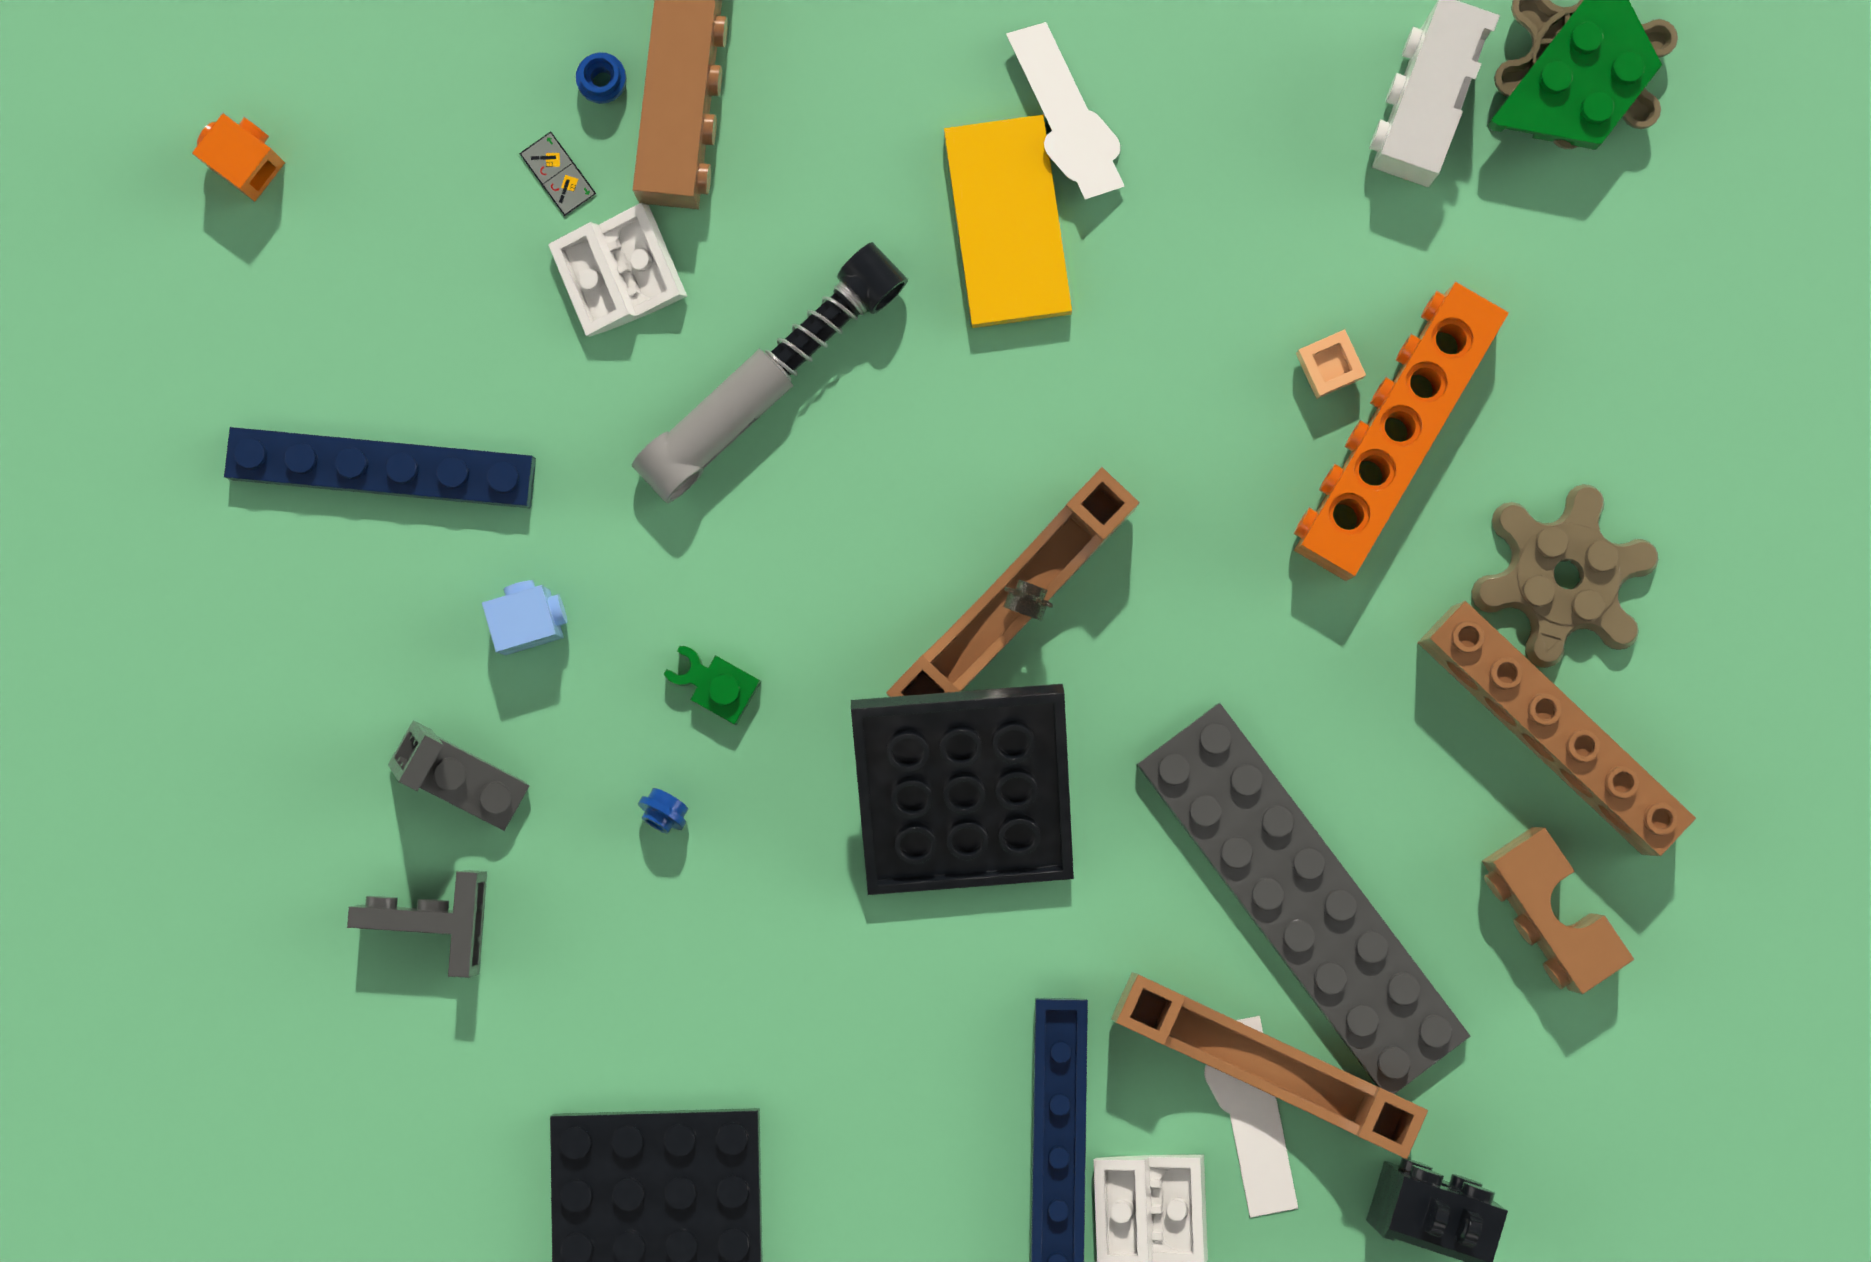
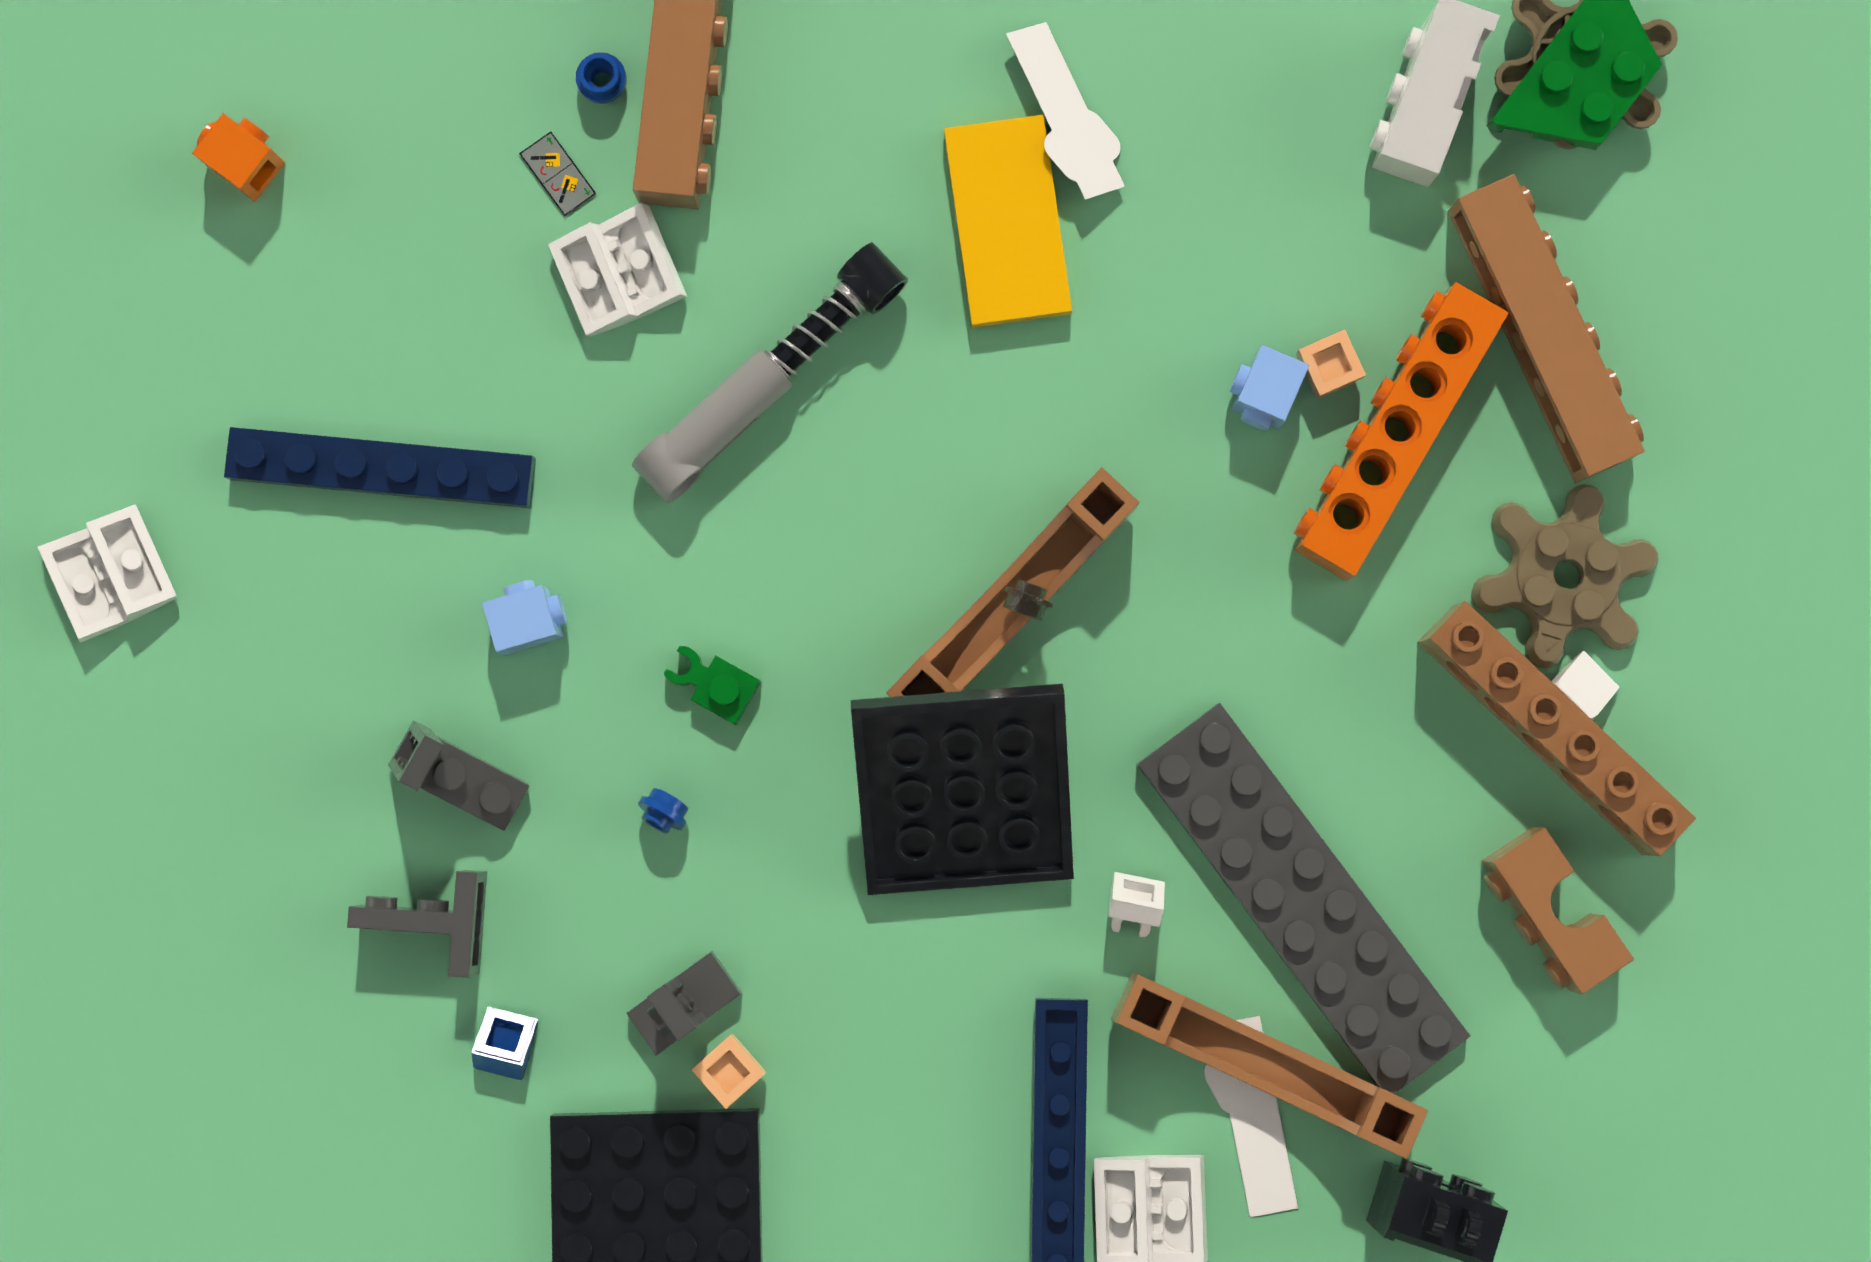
(107, 573): none -> white slope
(504, 1043): none -> slope
(684, 1003): none -> dark grey bracket
(729, 1071): none -> light nougat plate
(1136, 901): none -> white tile
(1267, 388): none -> light blue brick
(1546, 328): none -> medium nougat brick
(1586, 684): none -> white slope

